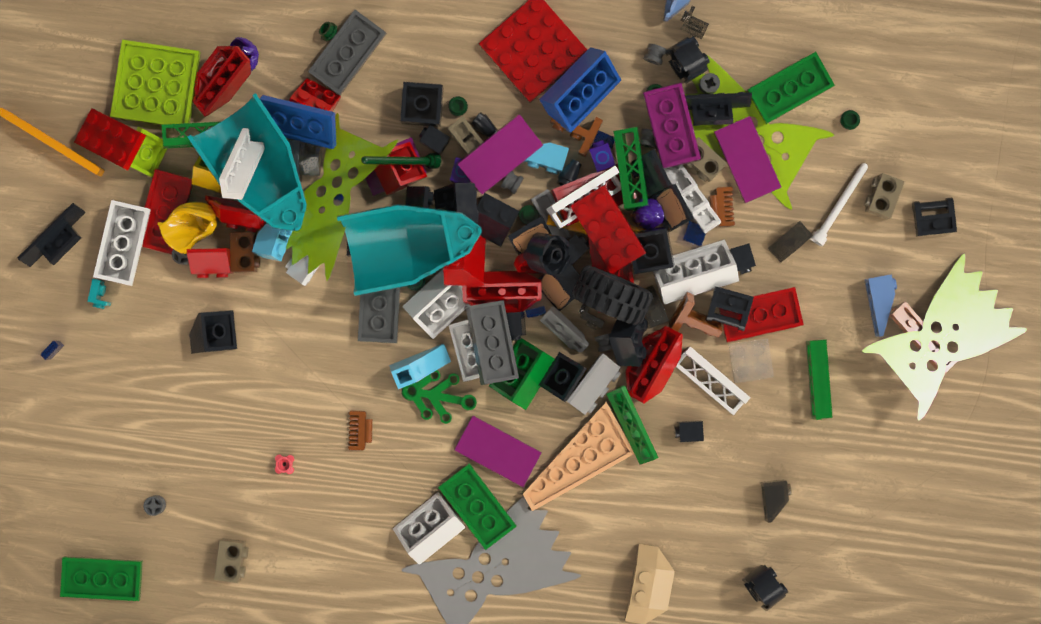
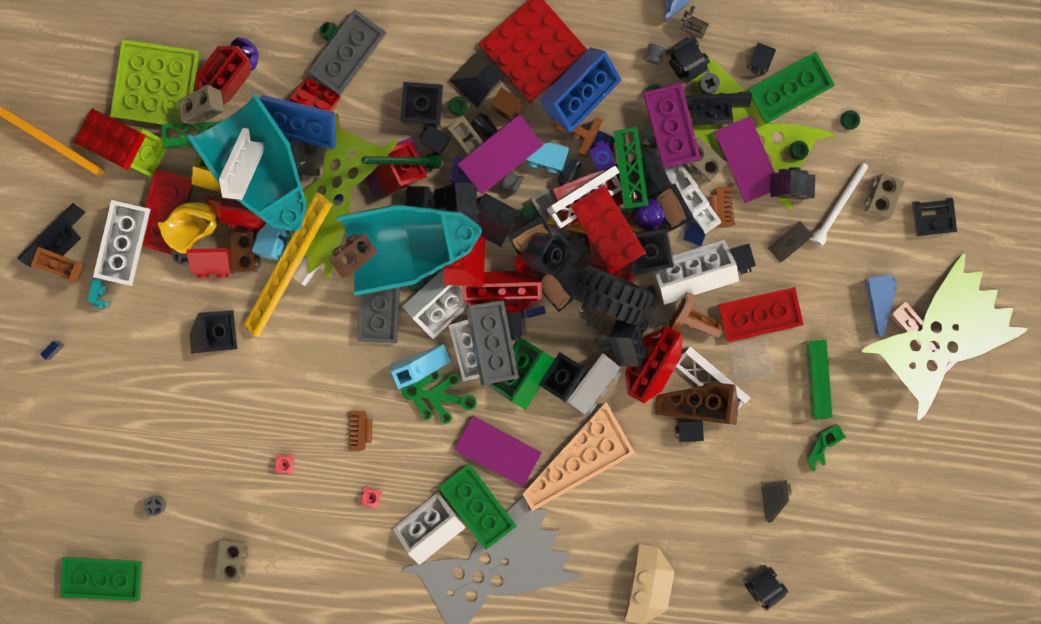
(58, 264): none -> dark orange bracket
(201, 105): none -> dark tan brick
(287, 264): none -> yellow tile
(354, 258): none -> reddish brown brick
(365, 500): none -> coral plate
(477, 79): none -> black slope
(506, 104): none -> reddish brown brick
(564, 330): light grey hinge -> none
(632, 425): green fence -> none
(708, 403): none -> reddish brown wedge
(732, 302): black plate -> none
(761, 59): none -> black brick
(793, 184): none -> black brick
(798, 150): none -> dark green plate
(820, 445): none -> green piece

